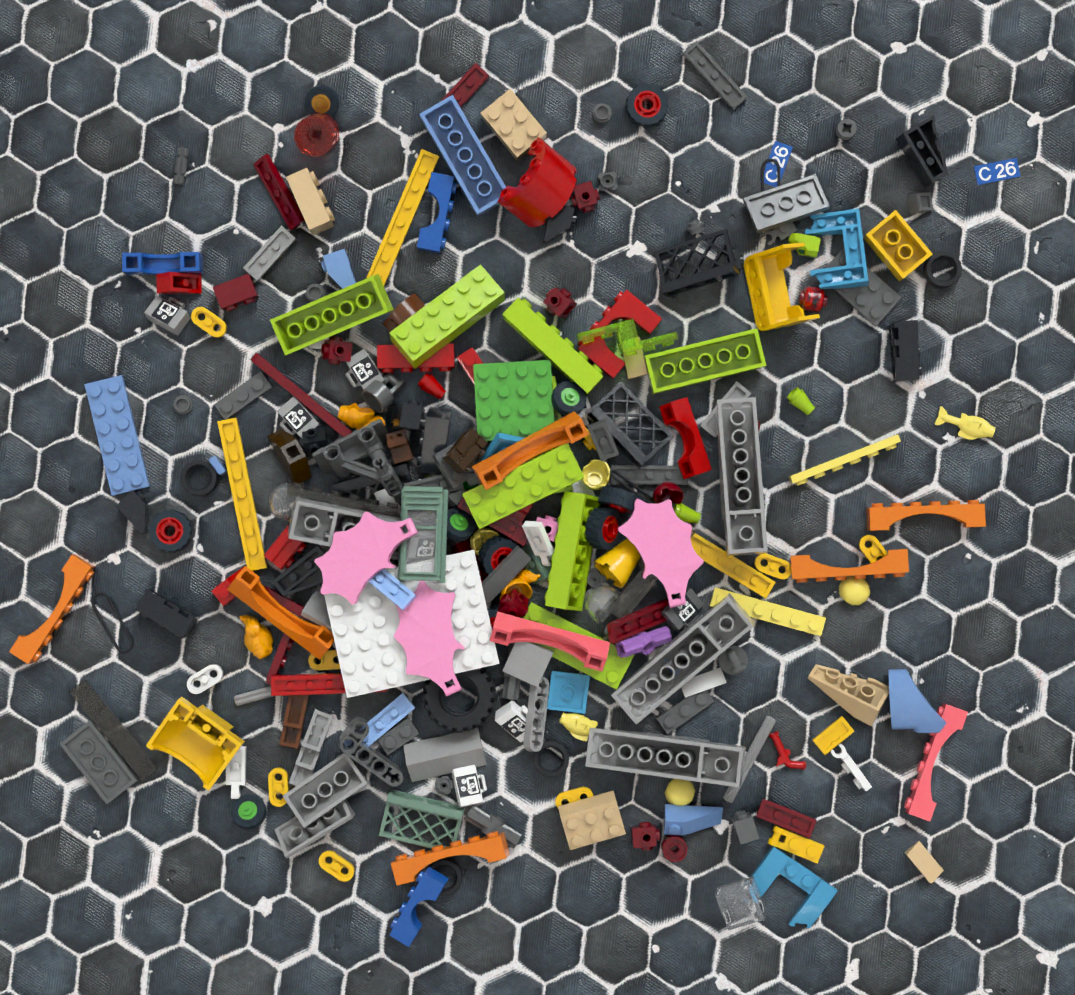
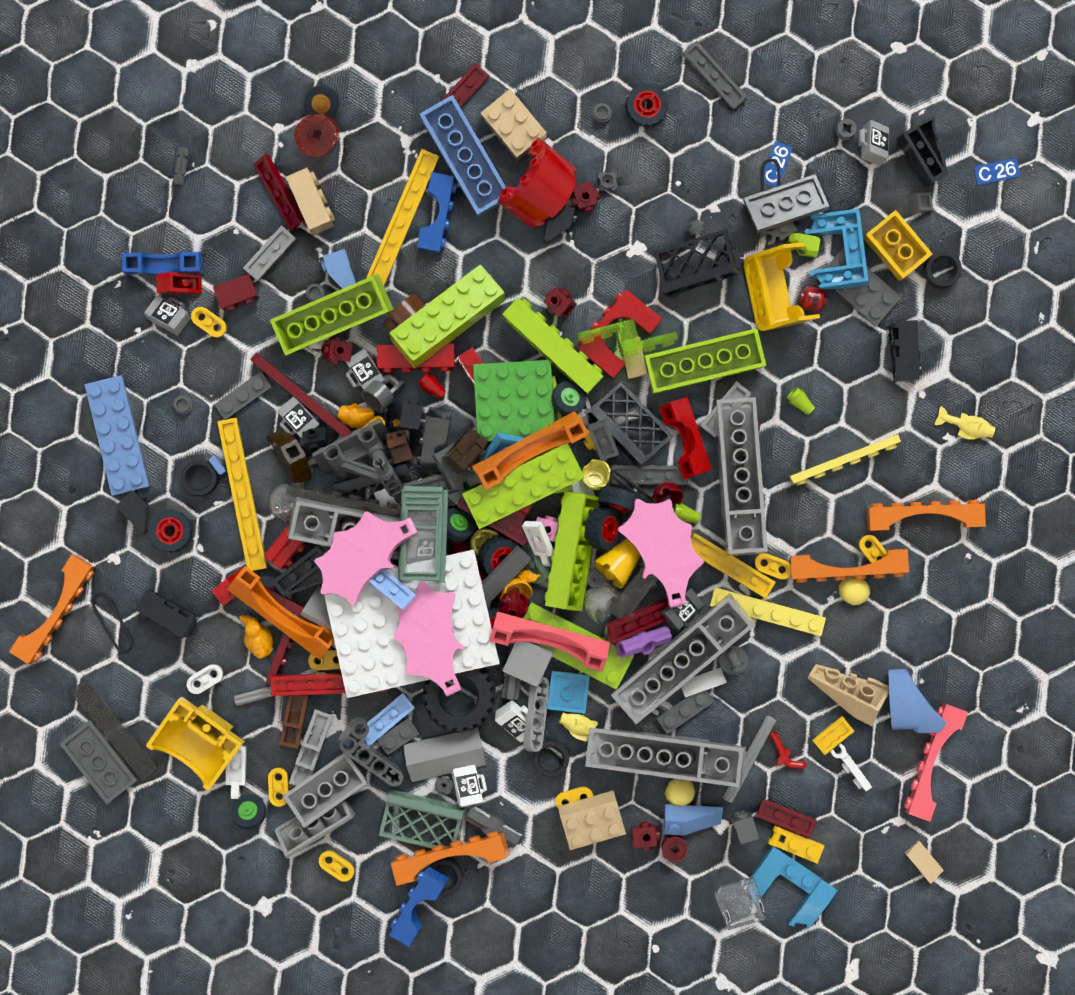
(874, 142): none -> light grey piece

